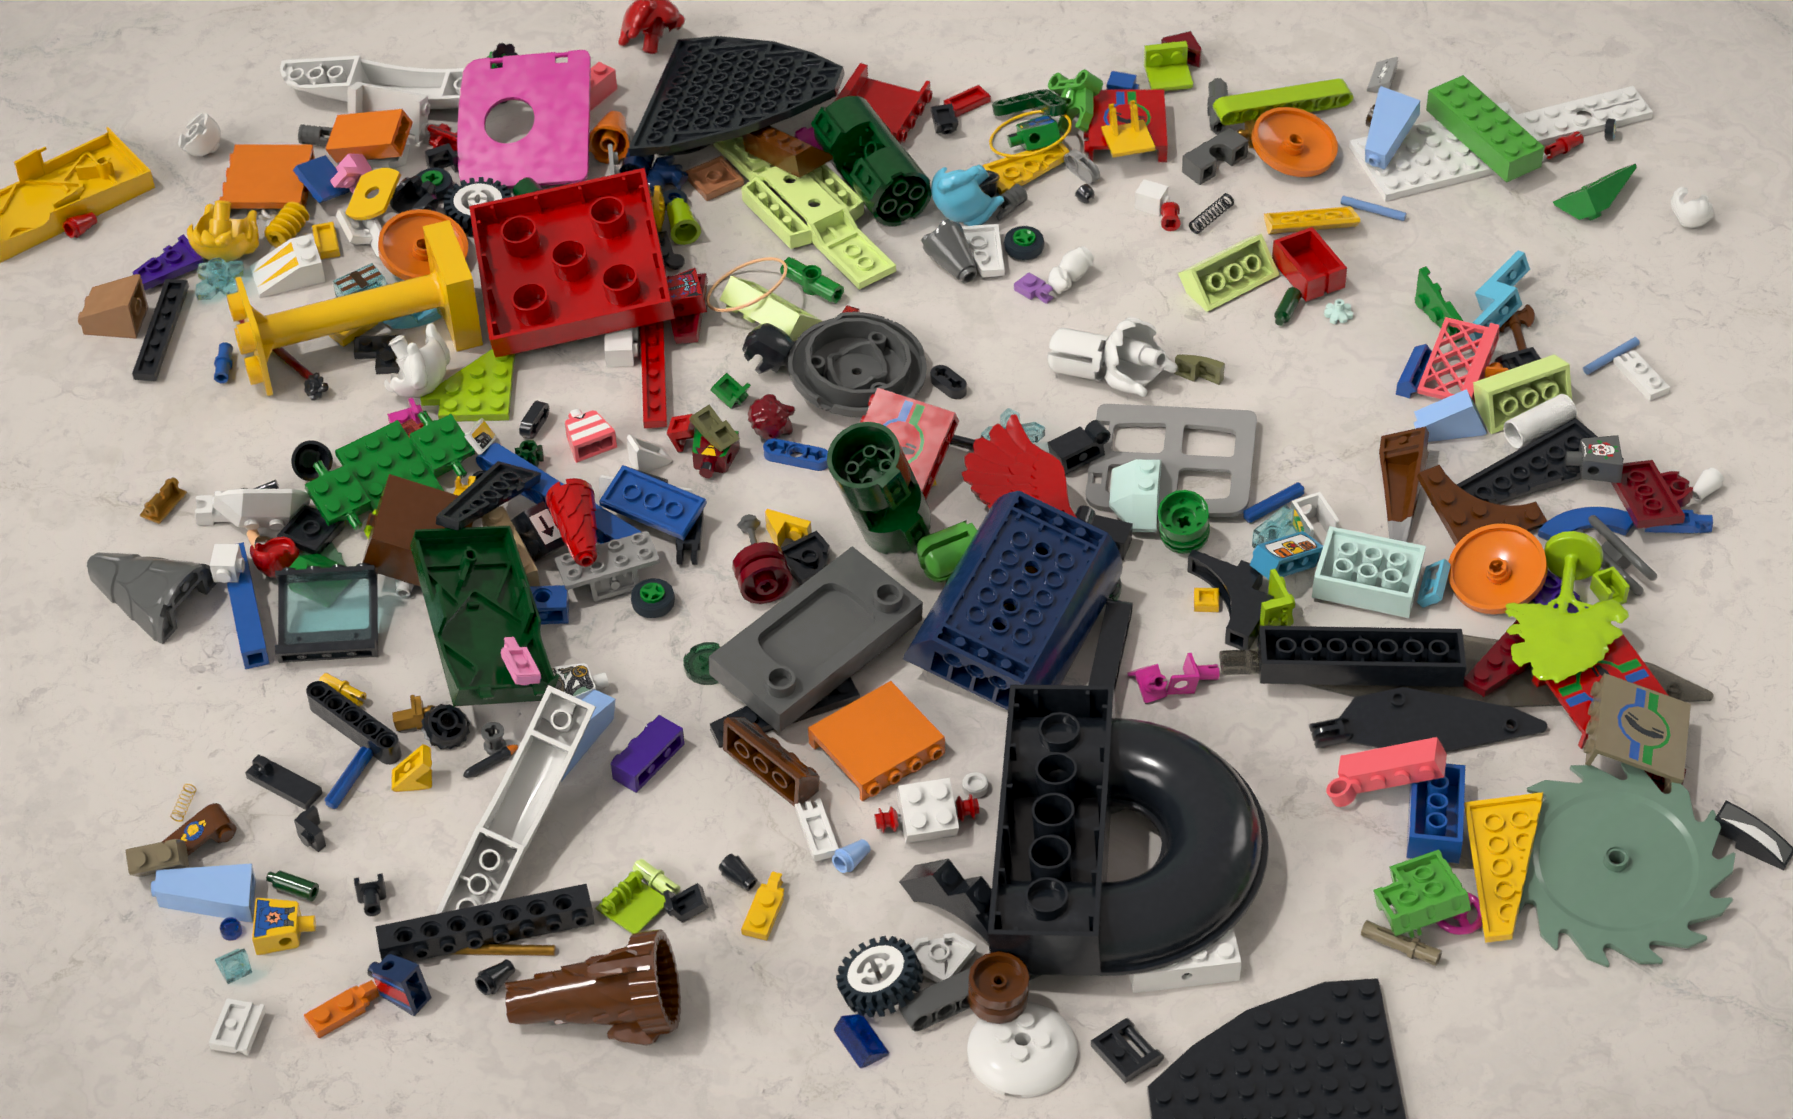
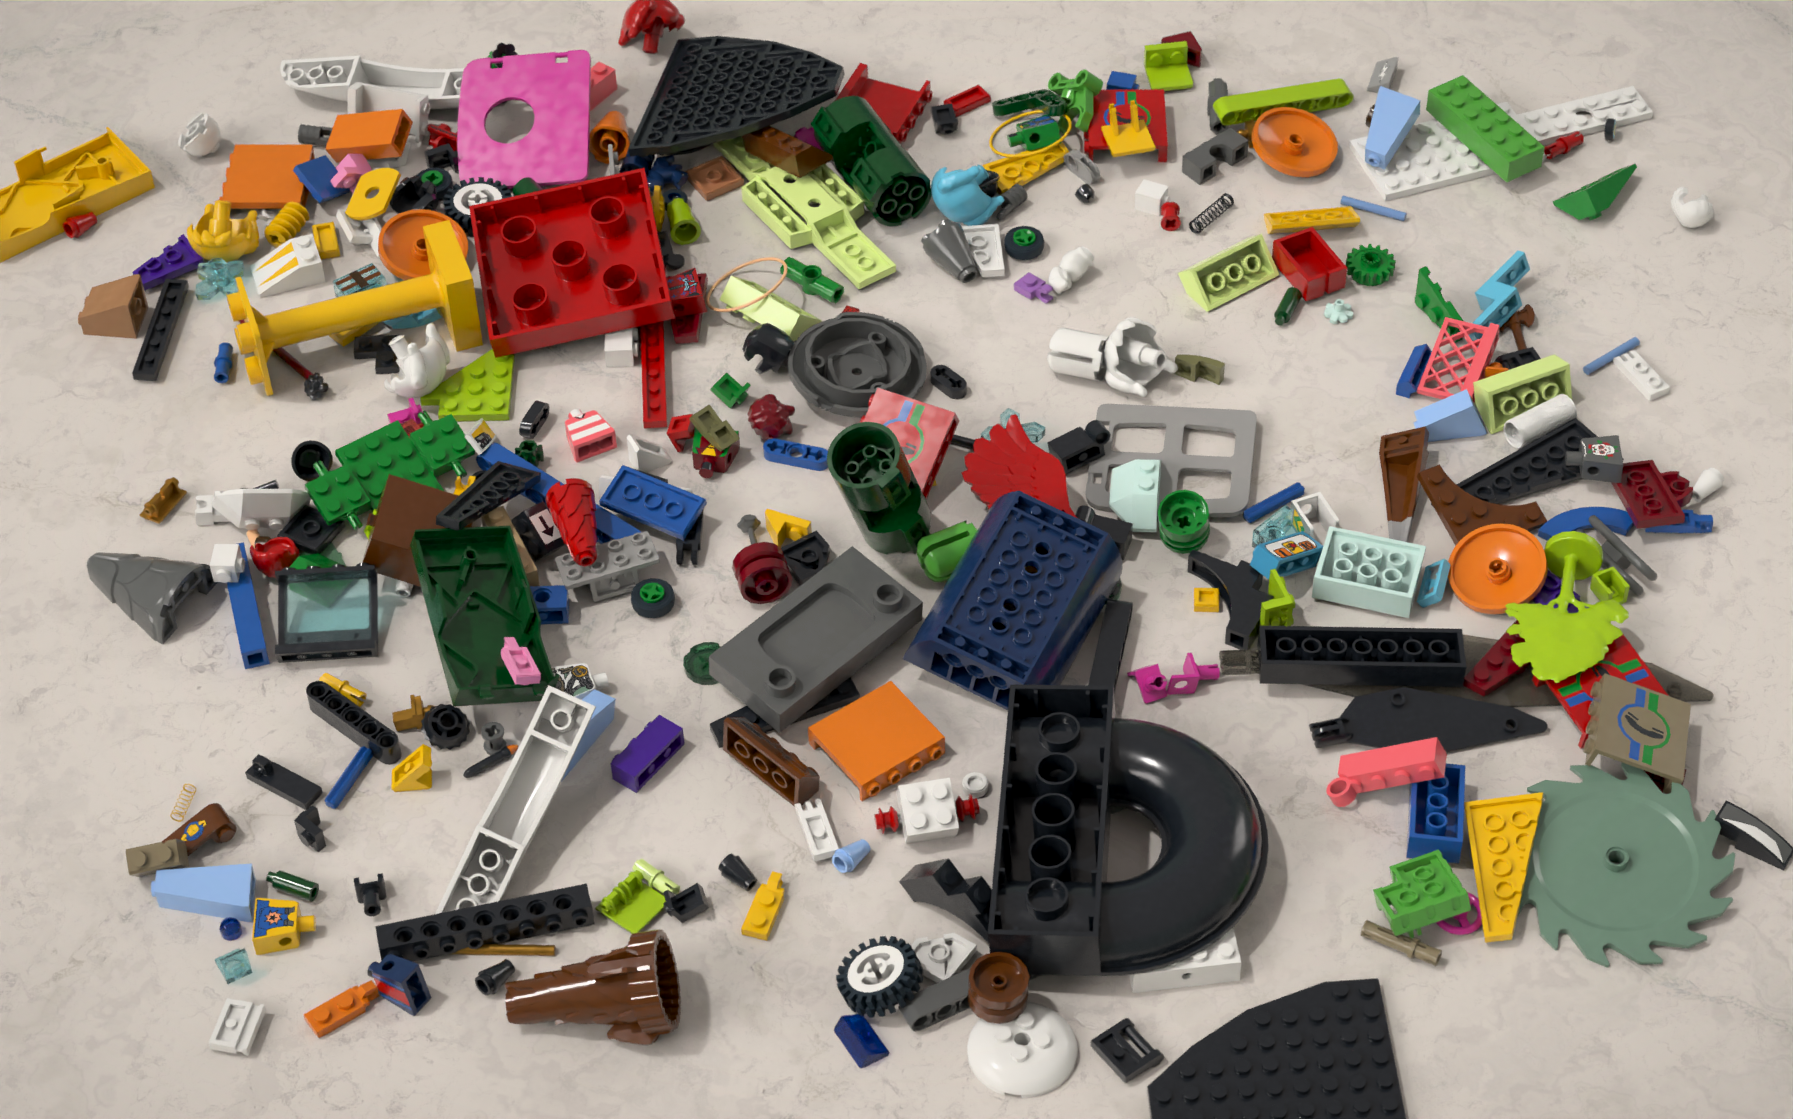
(1370, 265): none -> green gear

